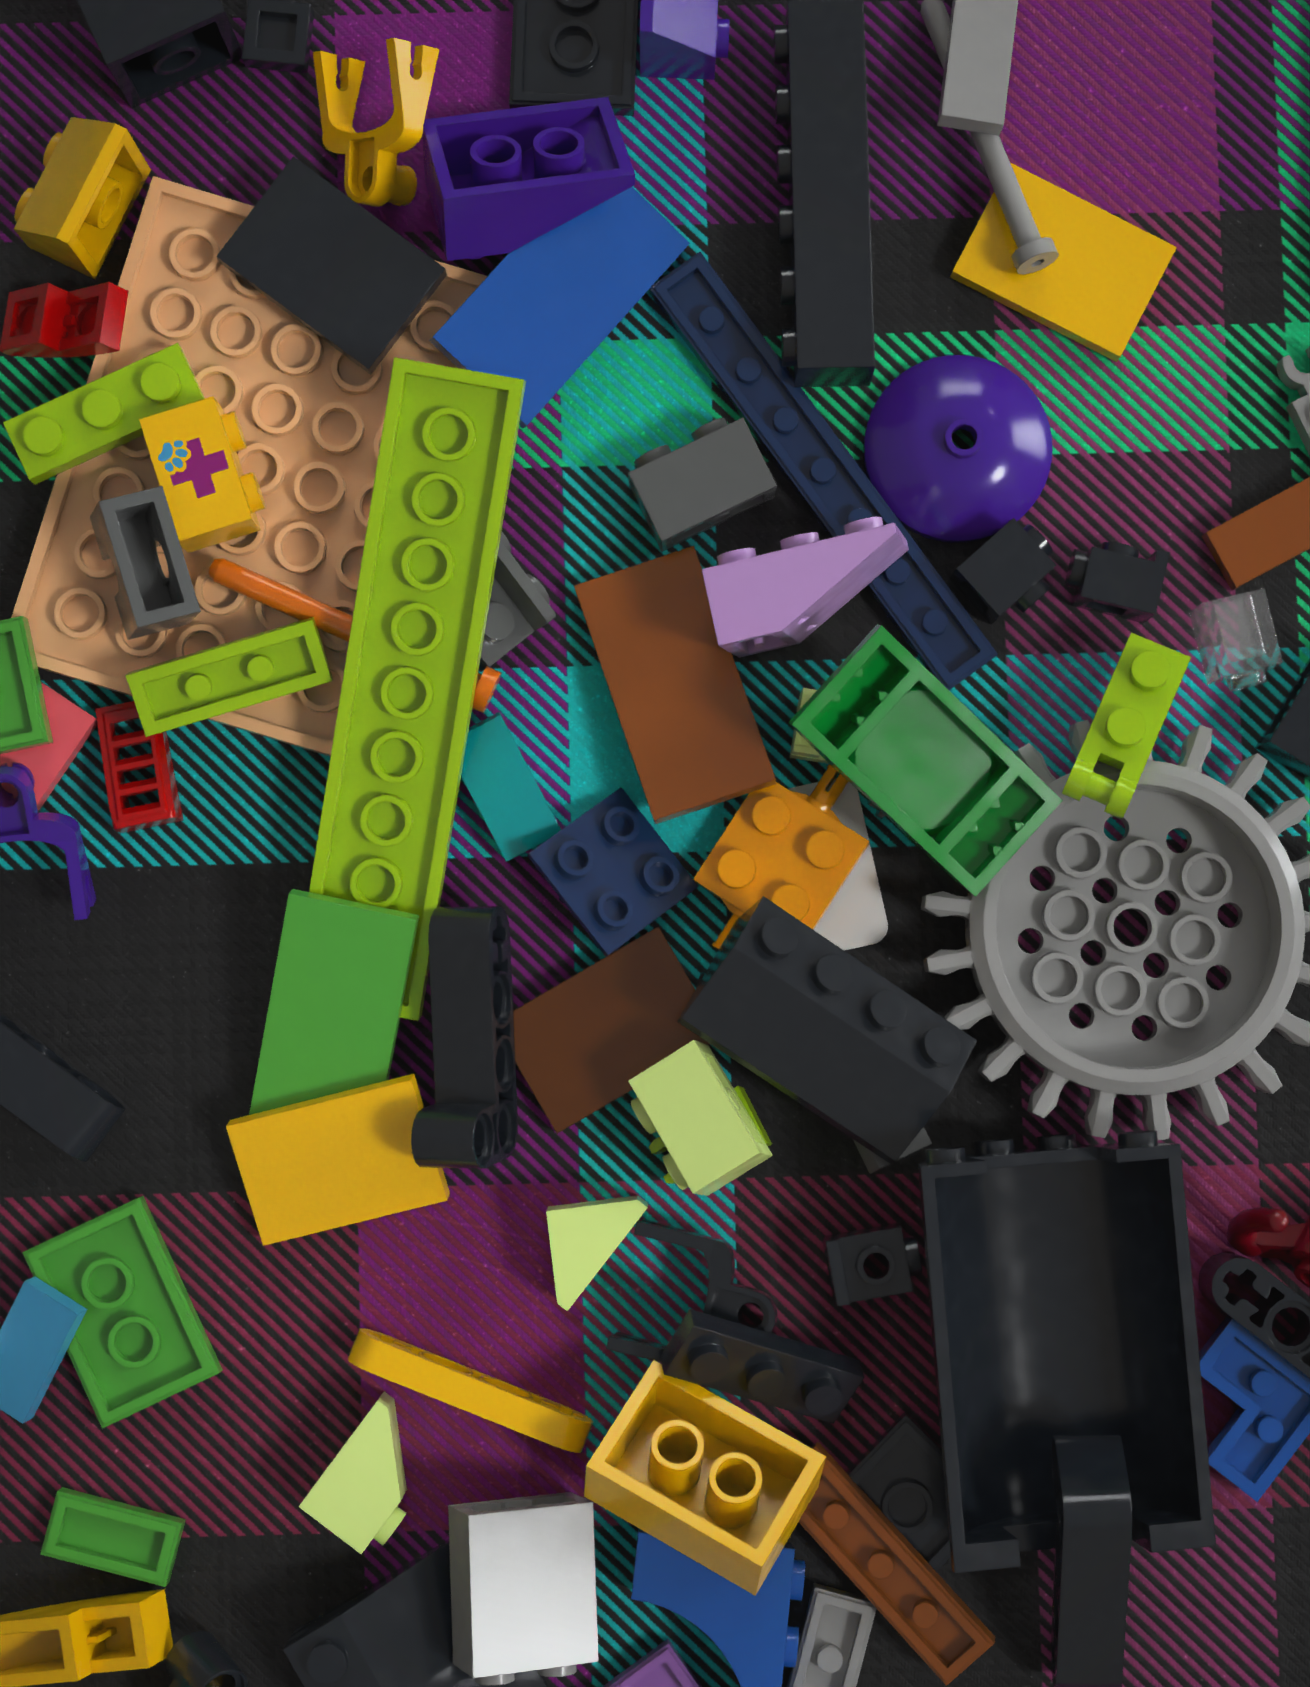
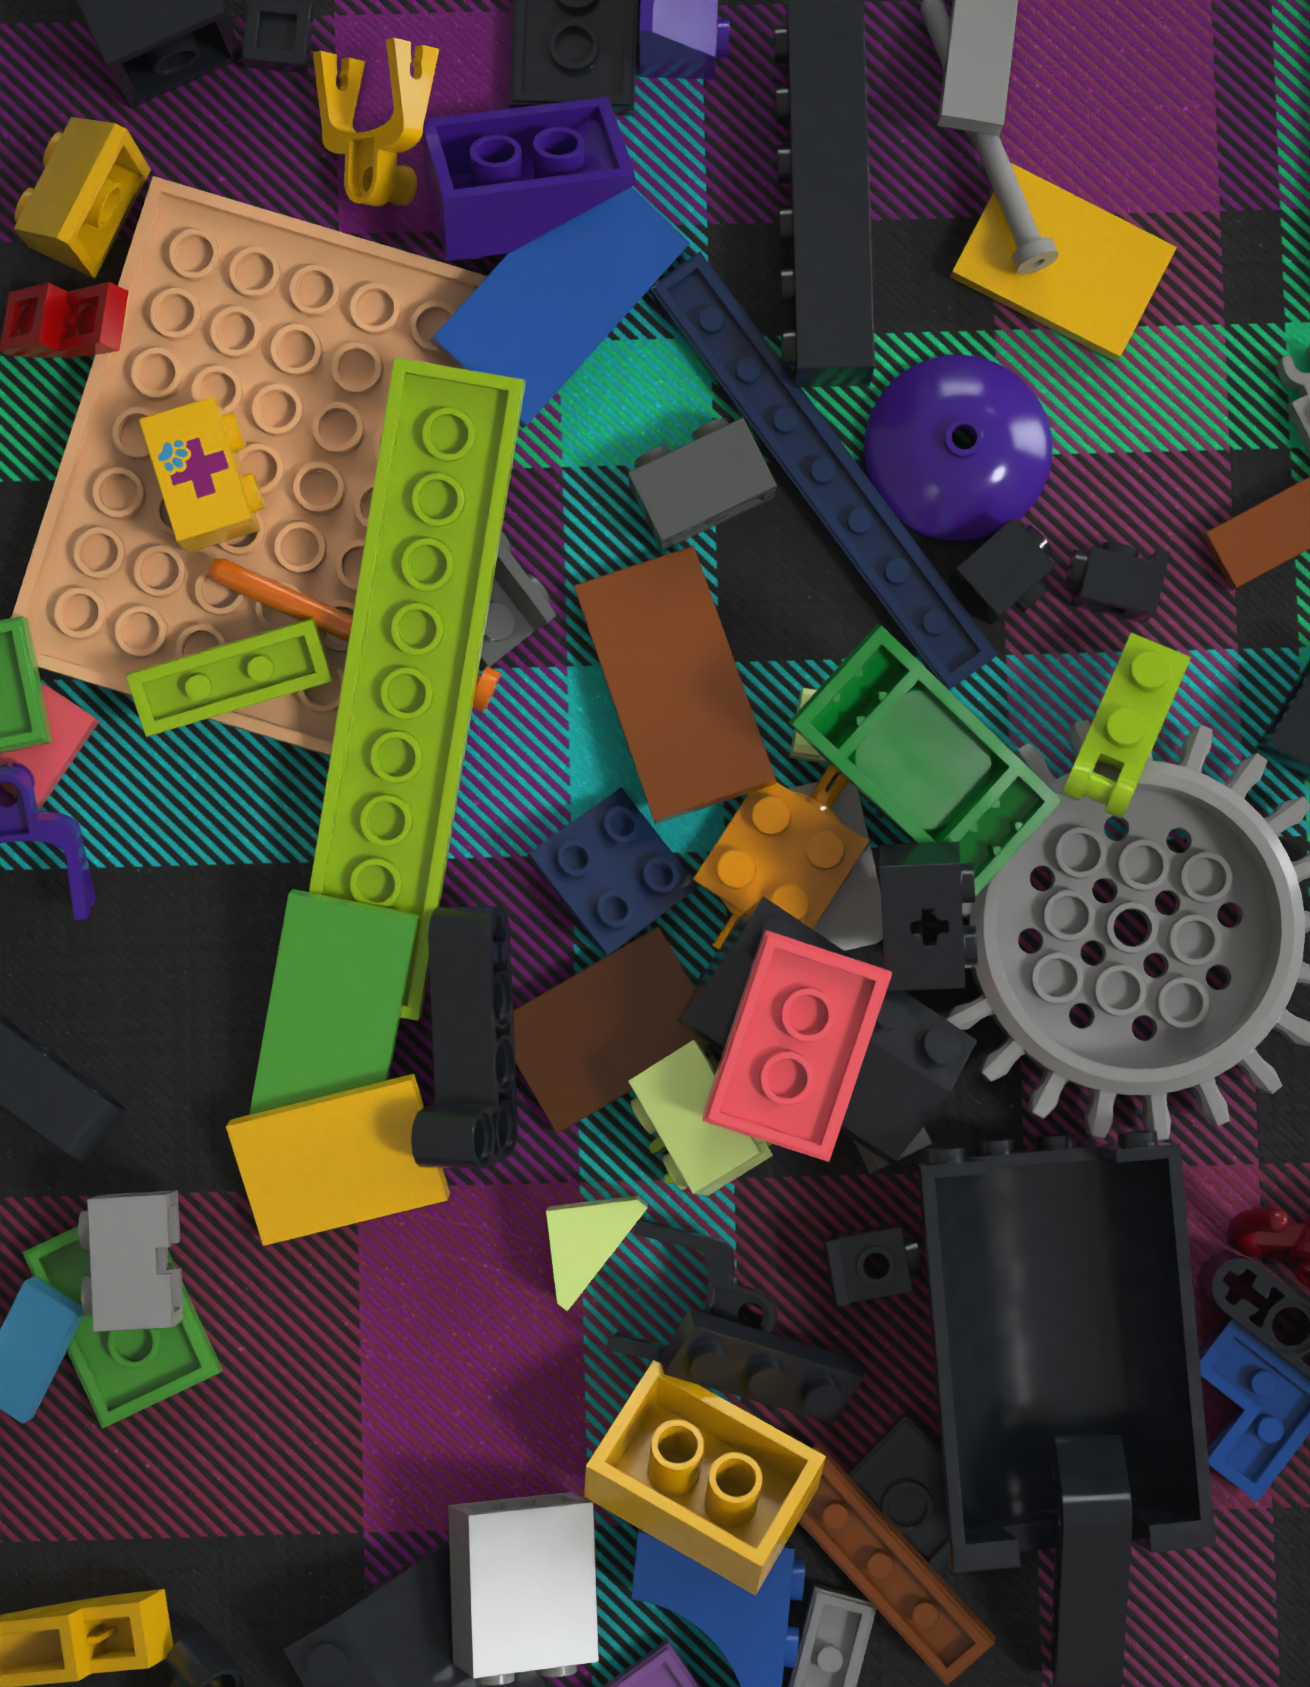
(101, 413): lime plate -> none
(113, 1536): bright green tile -> none
(128, 533): dark grey brick -> none
(129, 1261): none -> light grey brick
(144, 816): red slope -> none
(332, 265): black tile -> none
(364, 1482): yellowish green slope -> none
(470, 1390): yellow beam -> none
(505, 789): teal slope -> none
(791, 592): lavender slope -> none
(796, 1045): none -> coral tile
(918, 879): none -> black brick
(1236, 639): clear brick -> none

